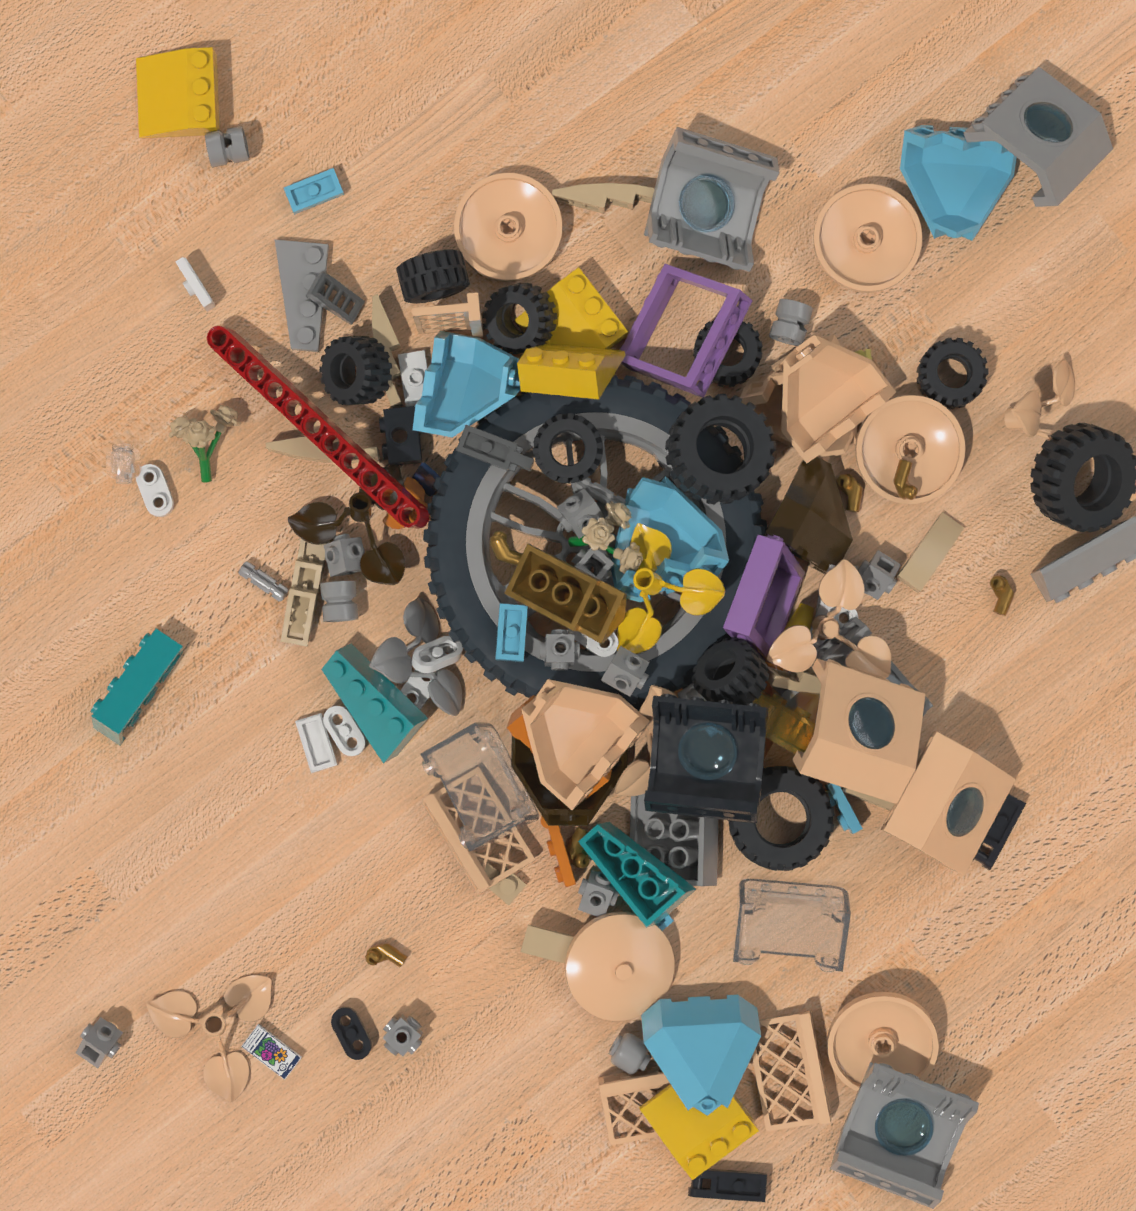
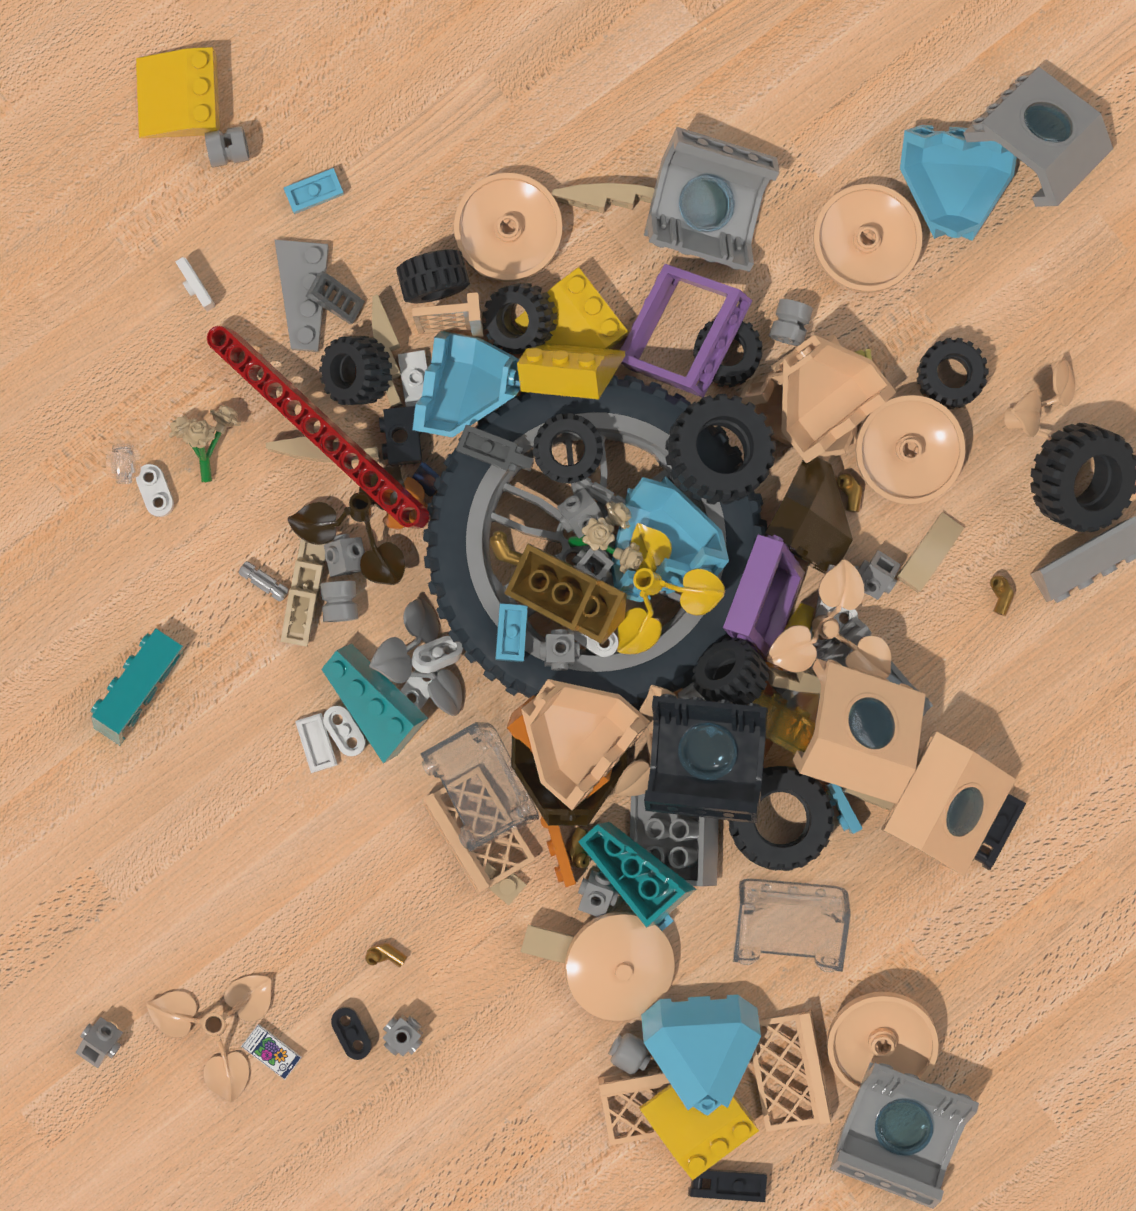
(626, 671): light grey brick -> none
(901, 481): pearl gold arm -> none

